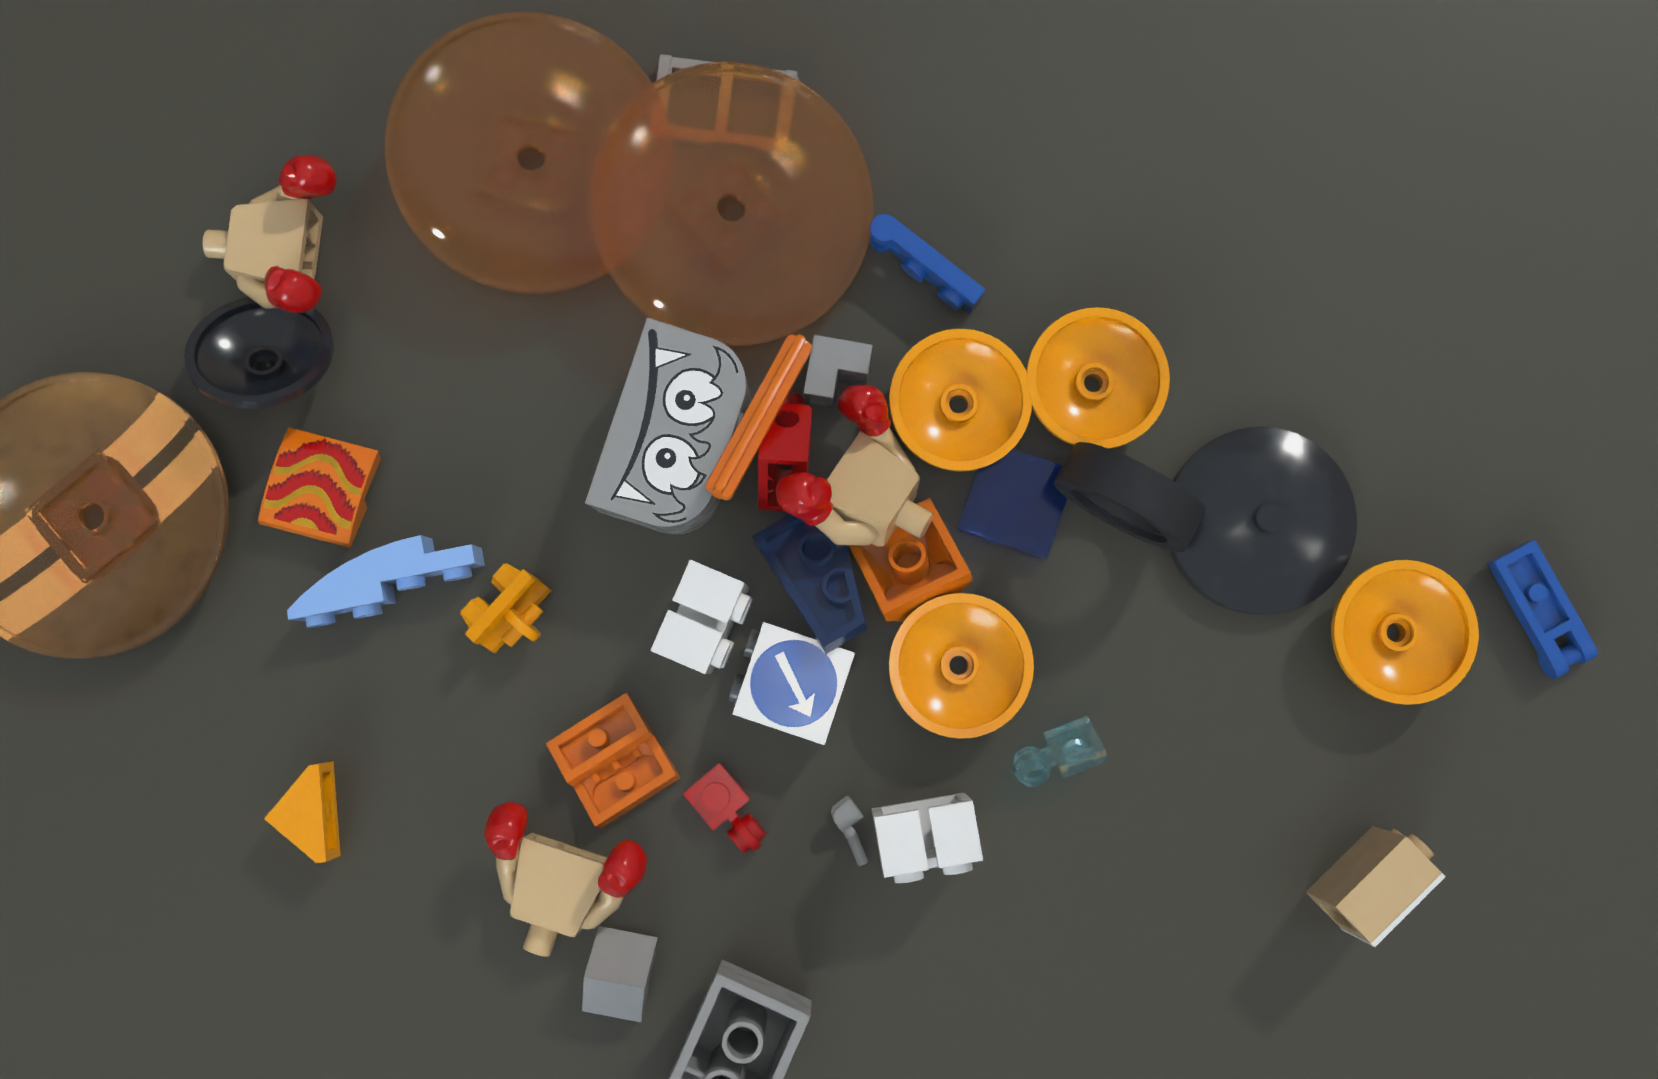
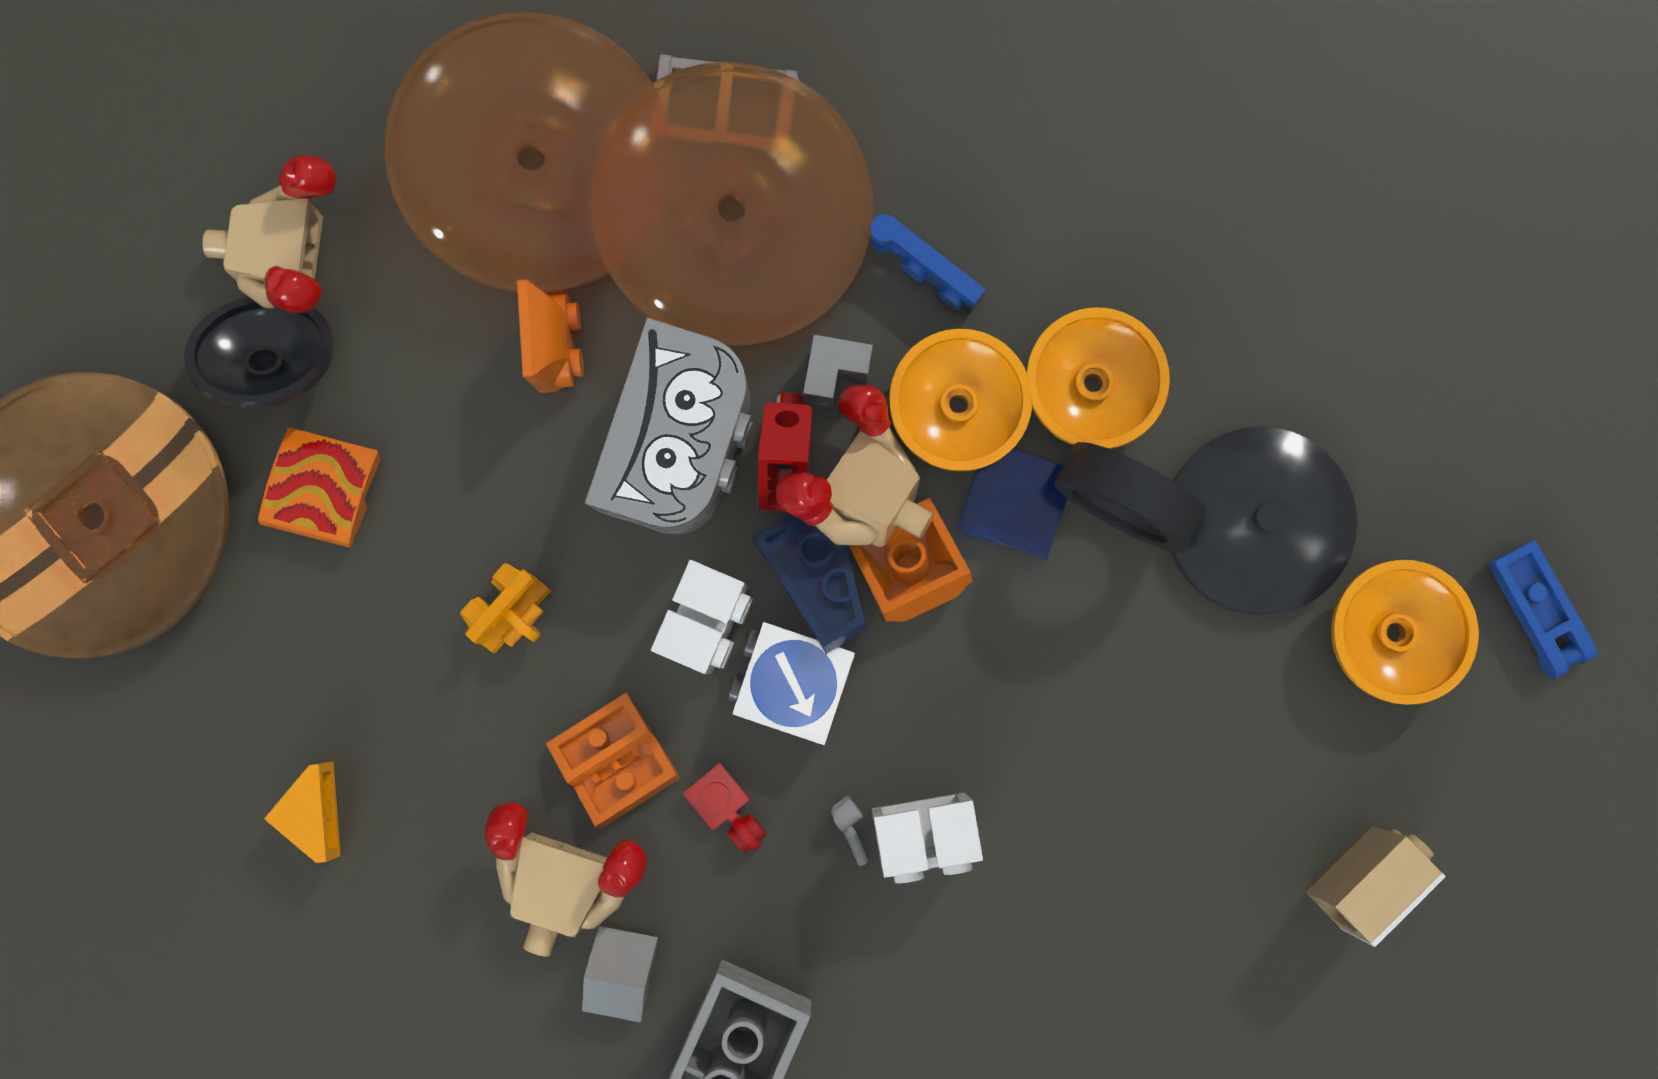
(368, 579): light blue slope -> none
(548, 338): none -> orange slope
(758, 417): orange axle -> none
(996, 670): light orange dish -> none
(1069, 746): clear light blue plate -> none

